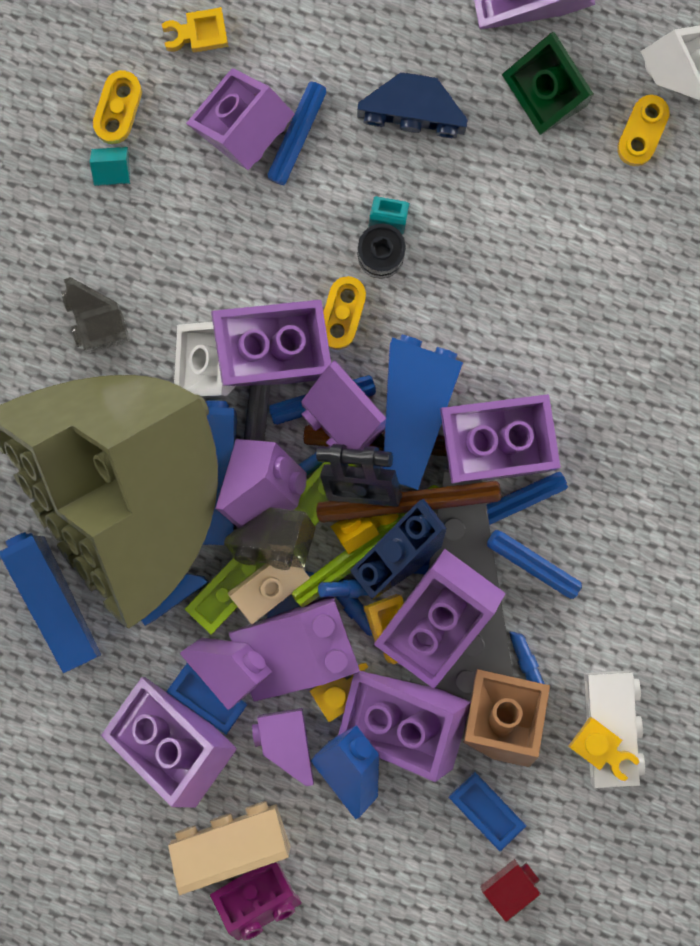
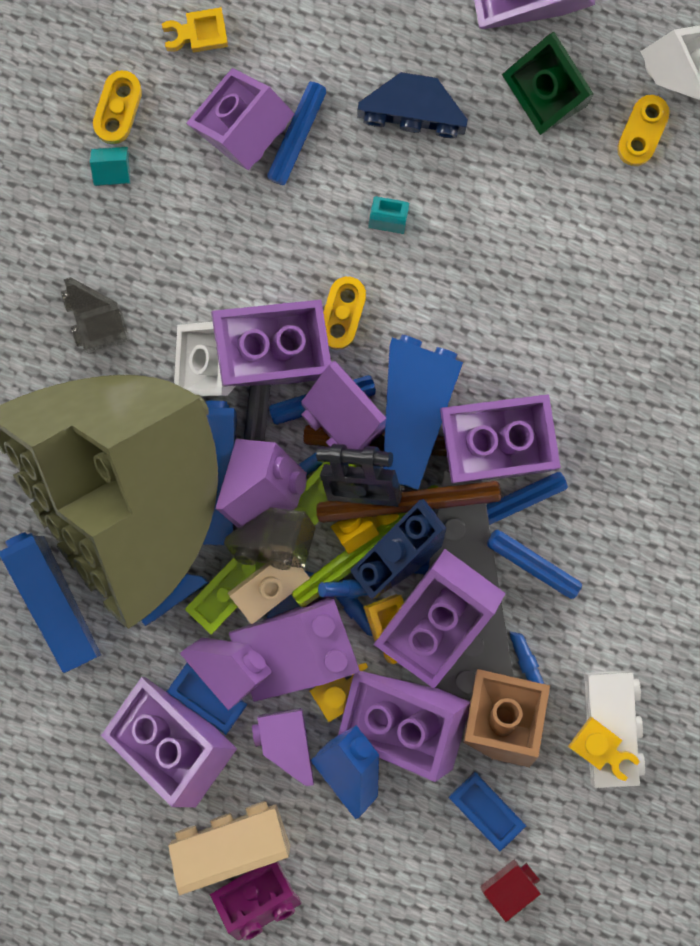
(381, 251): black wheel -> none

